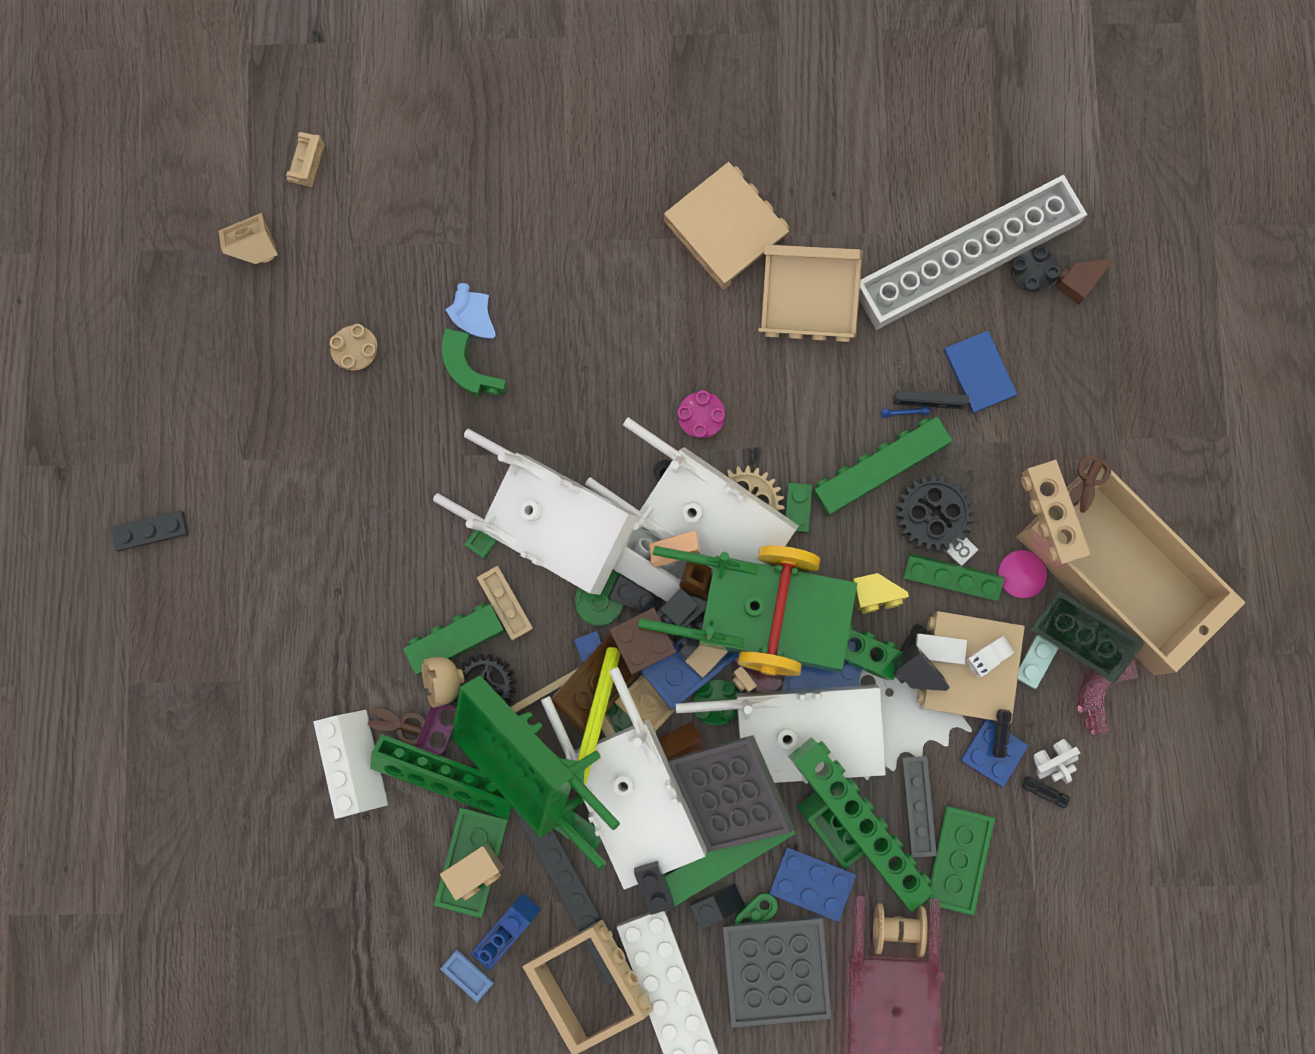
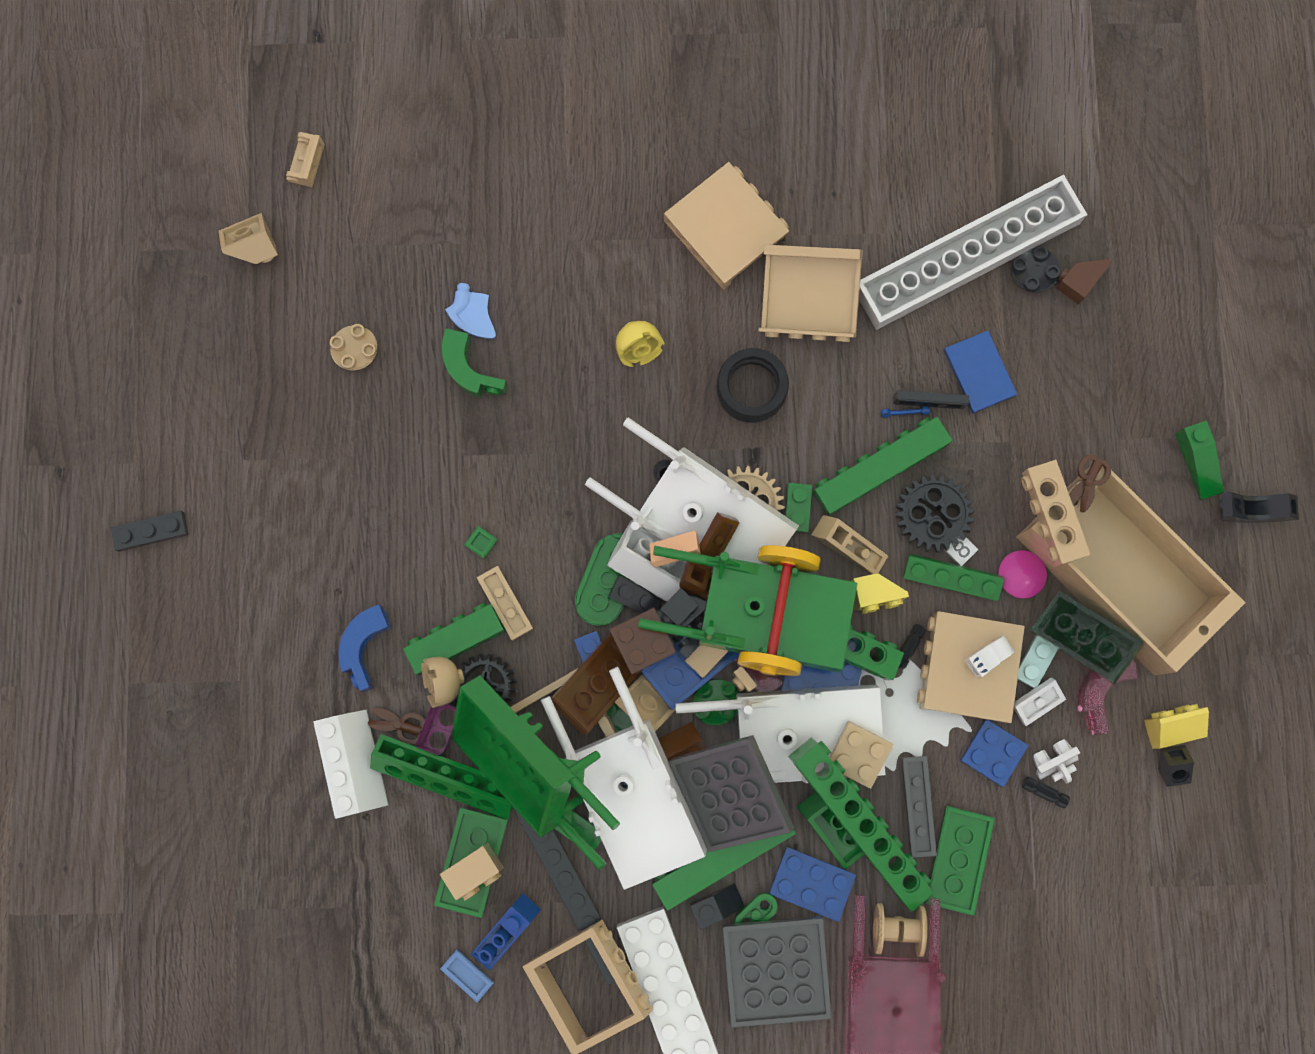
(354, 640): none -> blue arch
(569, 527): white piece -> none
(598, 707): neon yellow axle -> none
(638, 342): none -> light yellow cylinder
(654, 887): black plate -> none
(701, 414): dark pink dish -> none
(718, 535): none -> reddish brown plate
(756, 357): none -> black tyre
(849, 544): none -> tan slope
(861, 753): none -> tan plate
(918, 671): black slope -> none
(942, 648): white tile -> none
(1002, 732): black axle -> none
(1038, 701): none -> white plate
(1175, 765): none -> black brick
(1177, 727): none -> light yellow slope
(1201, 459): none -> green slope
(1259, 508): none -> black arch

